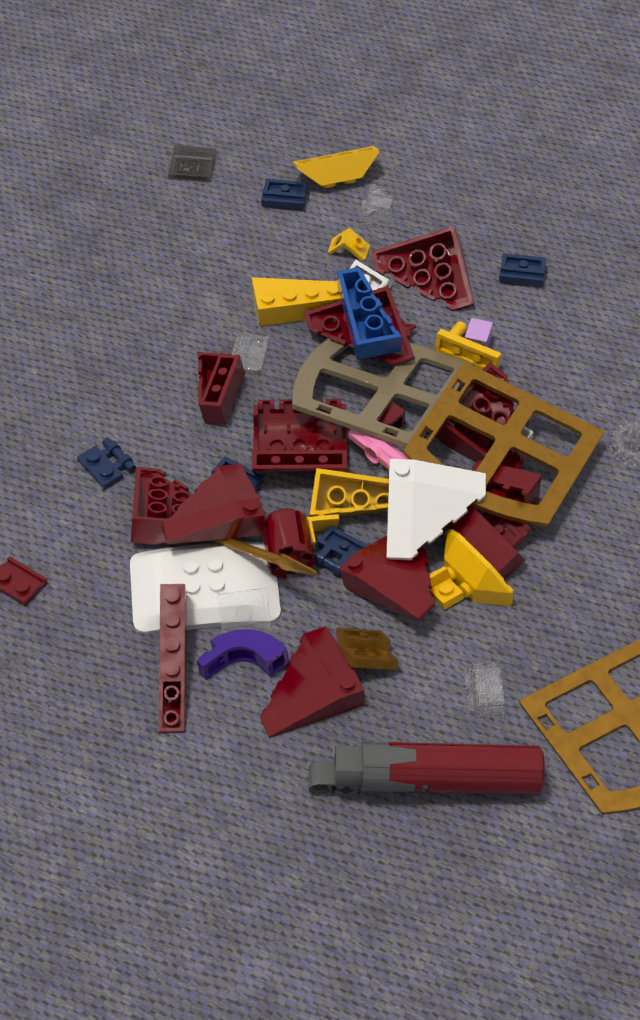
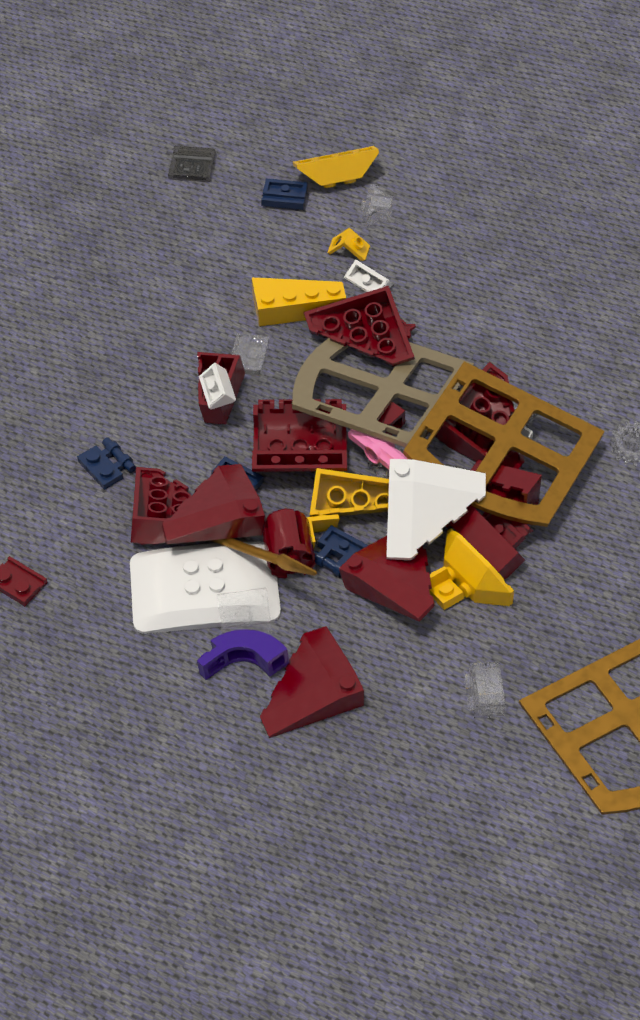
(172, 657): dark red slope -> none
(217, 386): none -> white slope
(366, 648): pearl gold slope -> none
(367, 322): blue wedge -> none
(430, 264): dark red slope -> none
(430, 769): dark red piece -> none
(455, 345): yellow piece -> none
(479, 331): lavender brick -> none
(522, 269): dark blue plate -> none

